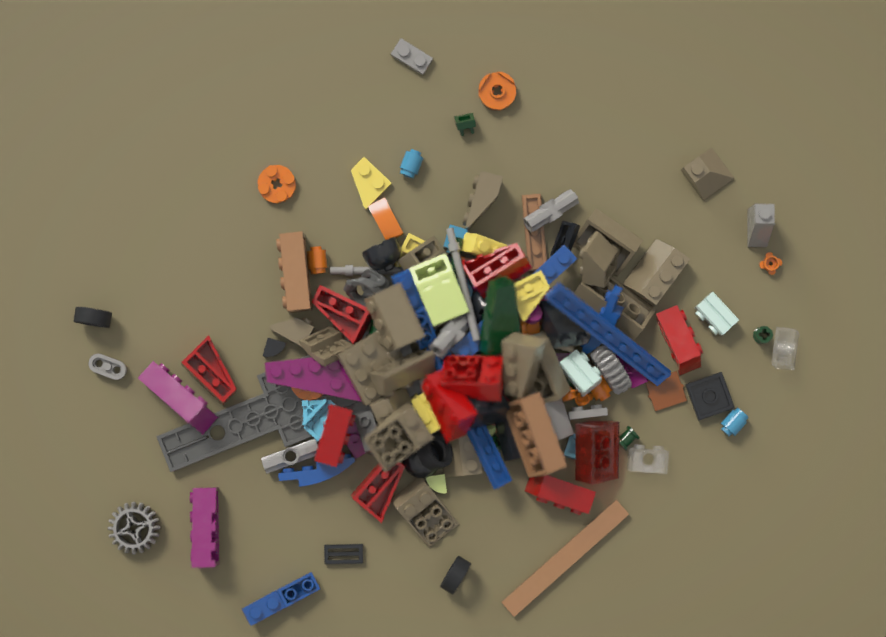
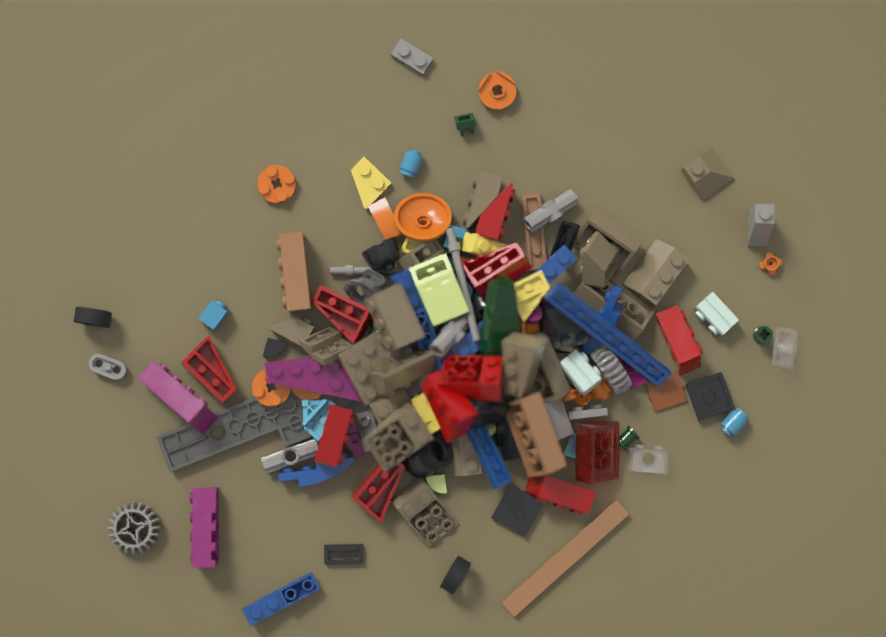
(214, 314): none -> dark azure brick
(266, 398): none -> orange plate
(317, 260): orange brick -> none
(419, 210): none -> orange dish
(492, 217): none -> red slope
(517, 510): none -> black plate

